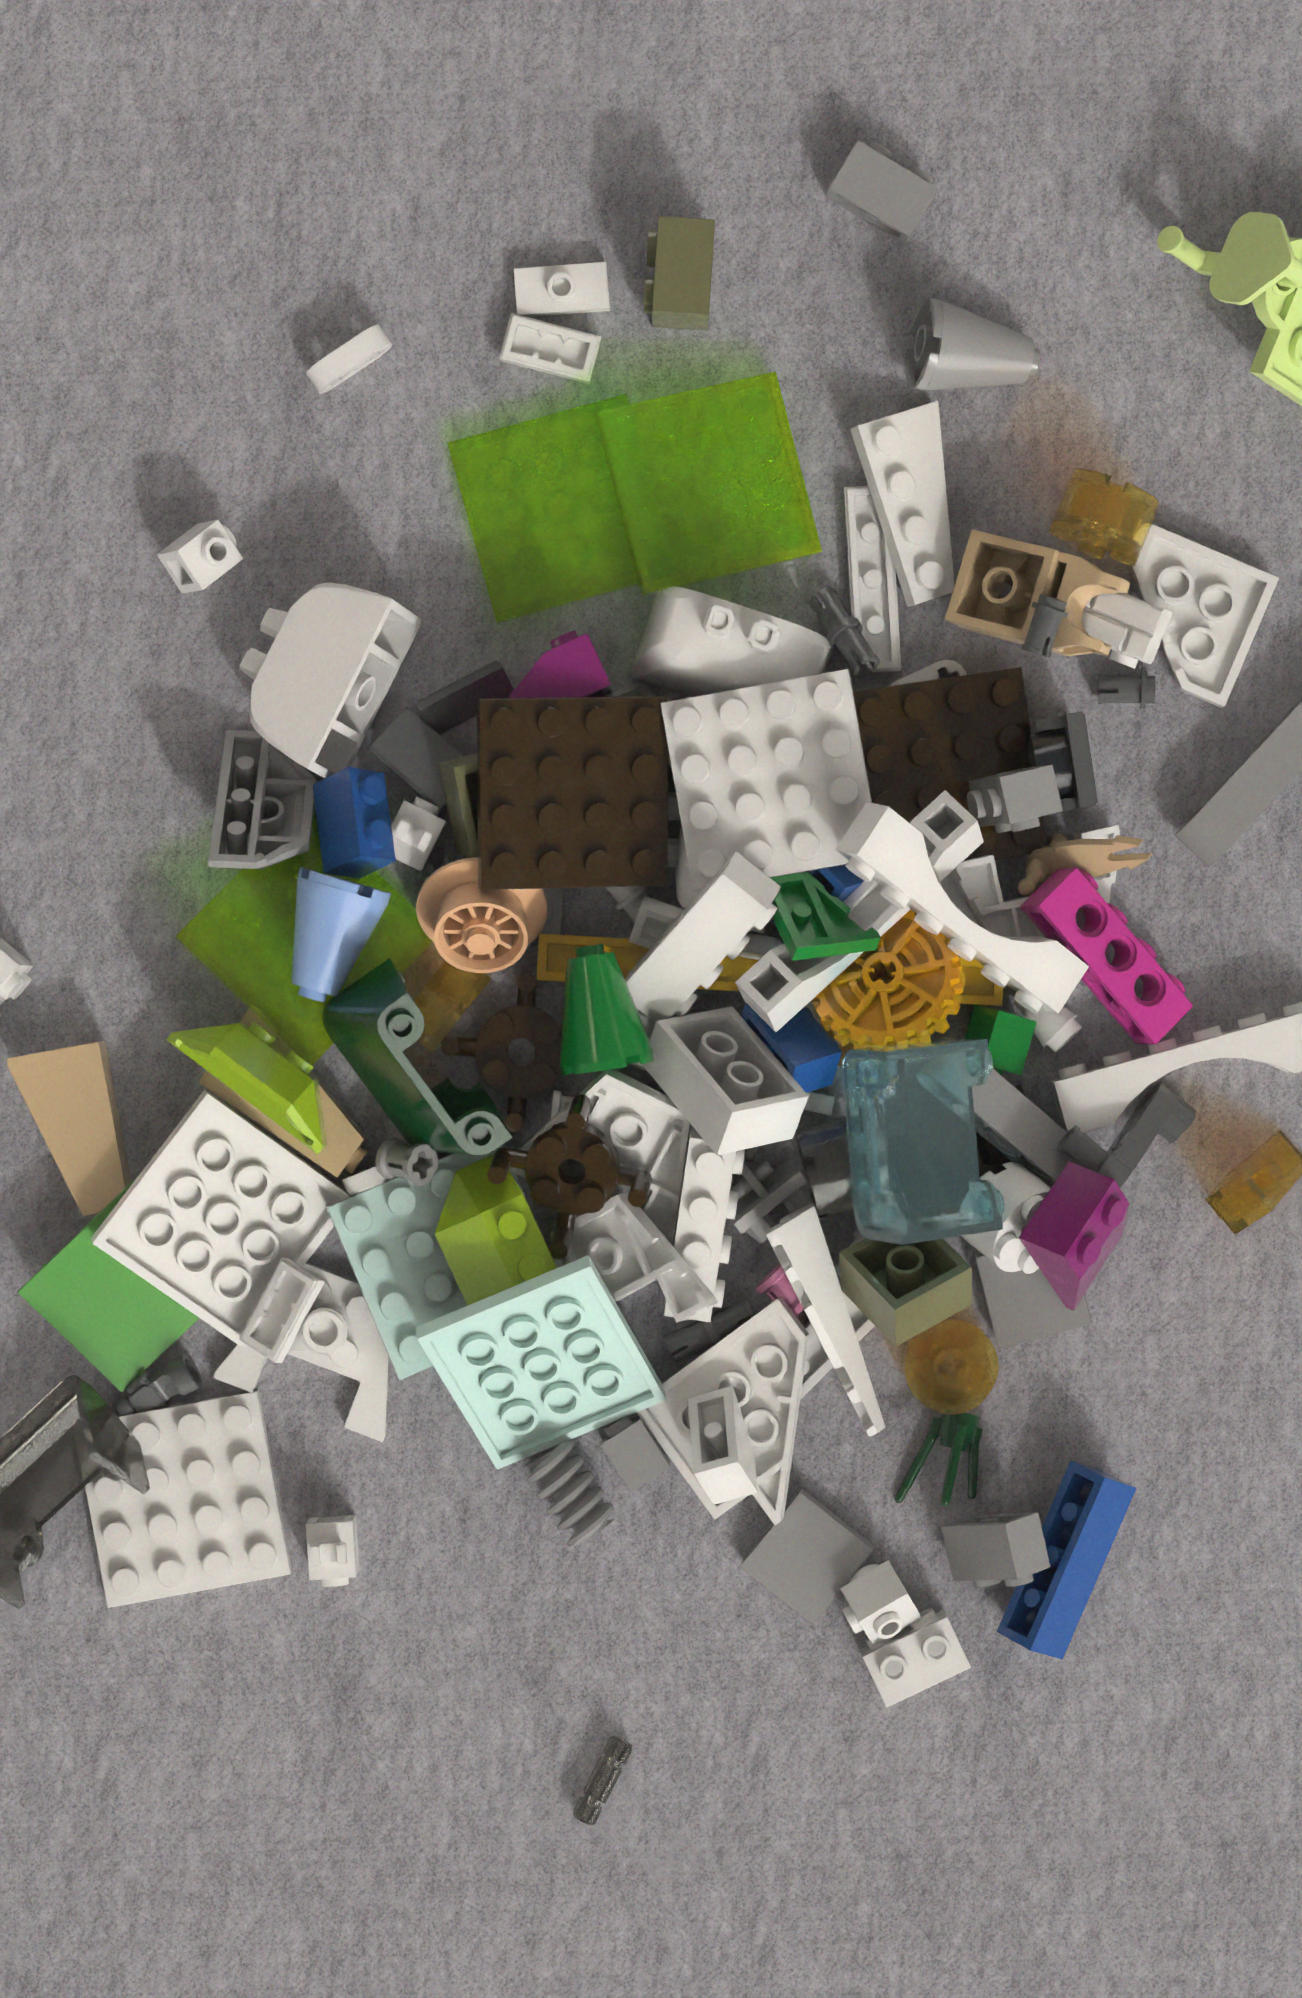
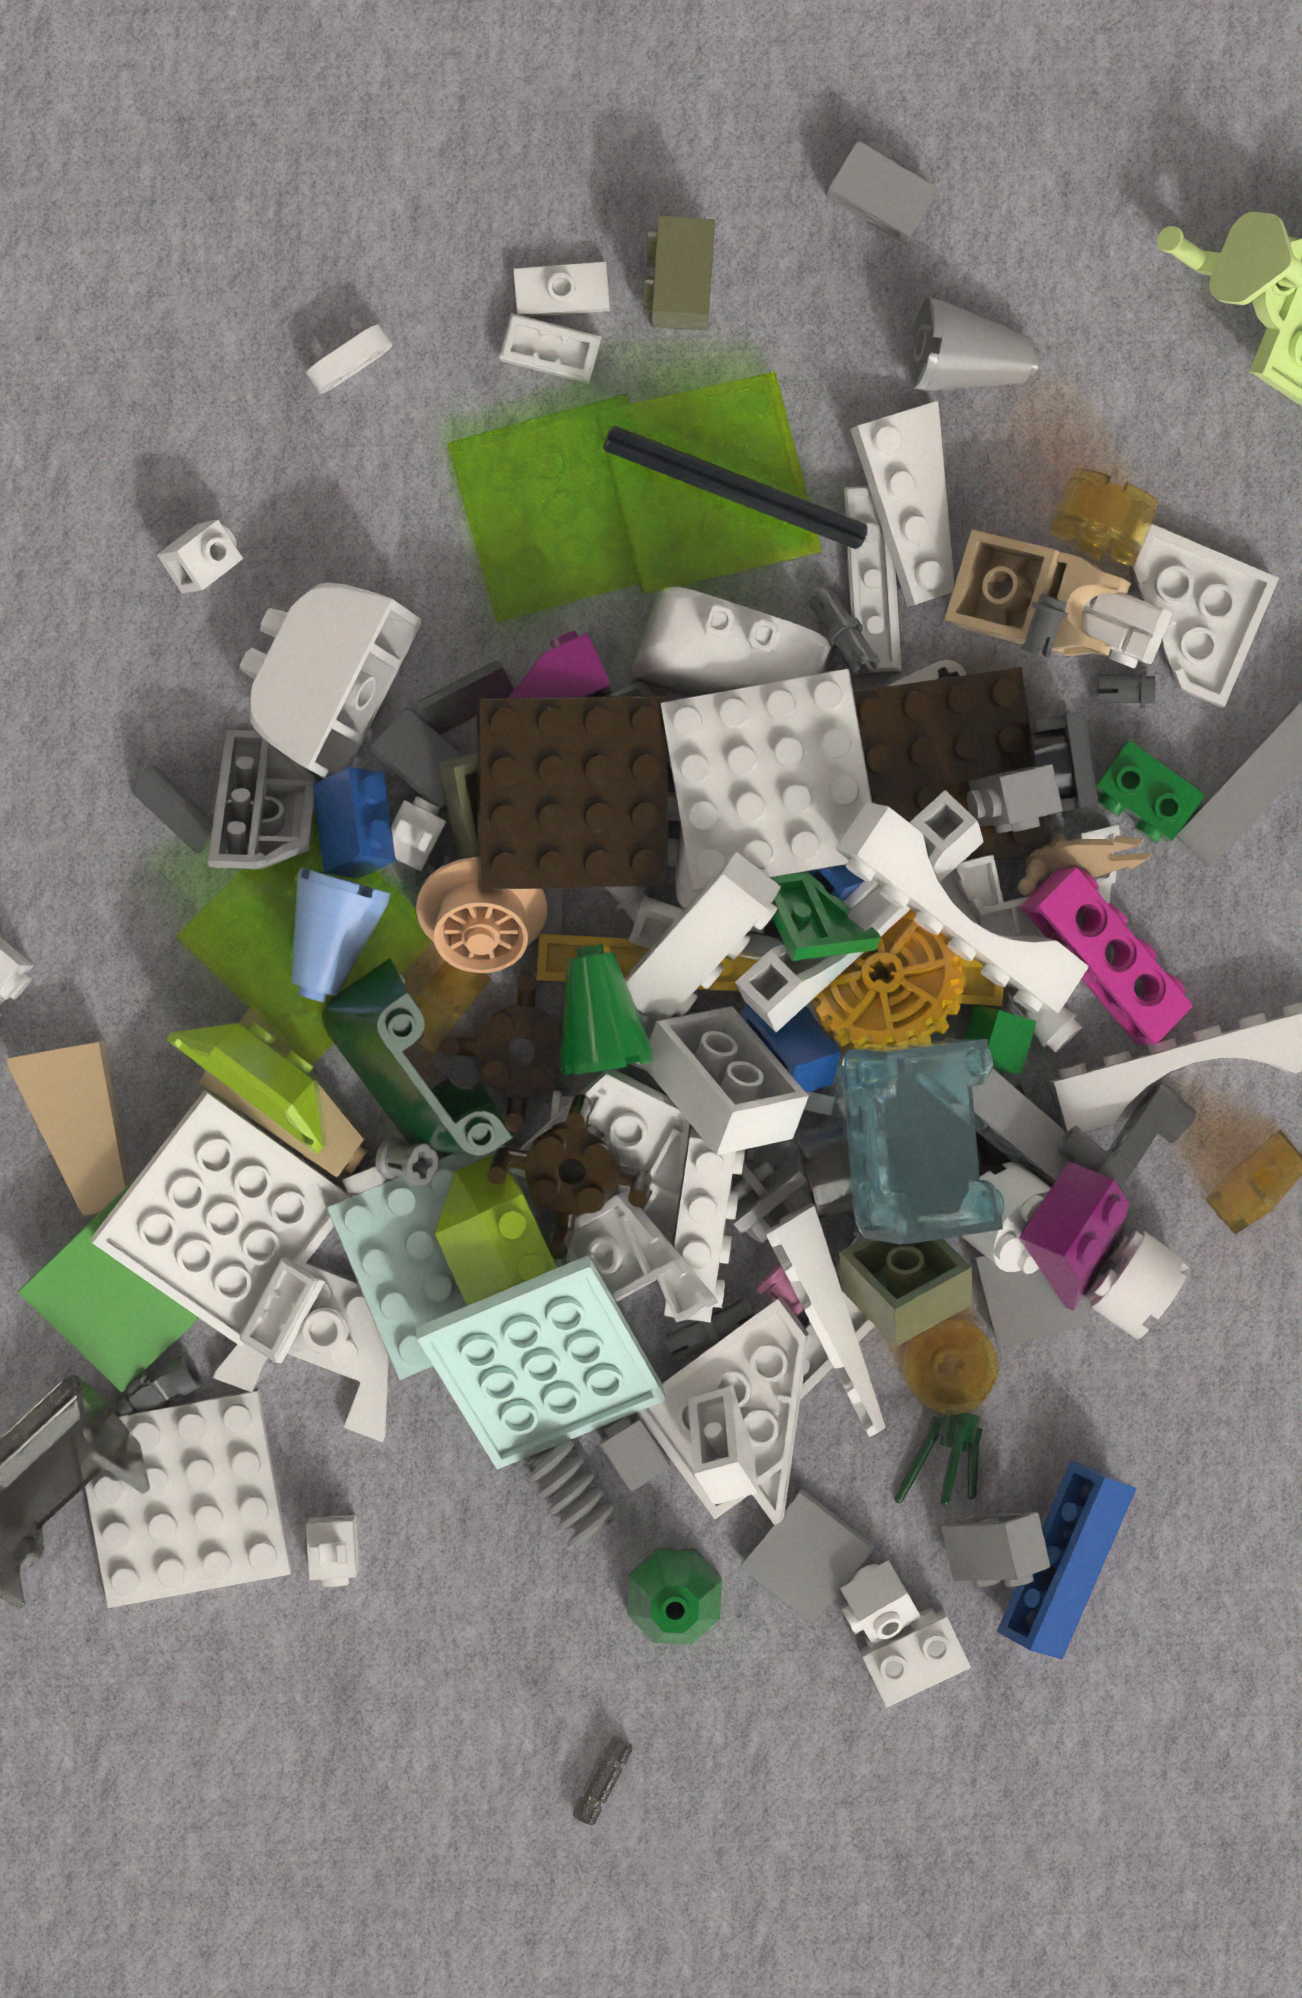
(174, 808): none -> dark grey slope
(670, 1577): none -> green cone
(735, 487): none -> black axle
(1138, 1283): none -> white brick
(1147, 793): none -> green brick

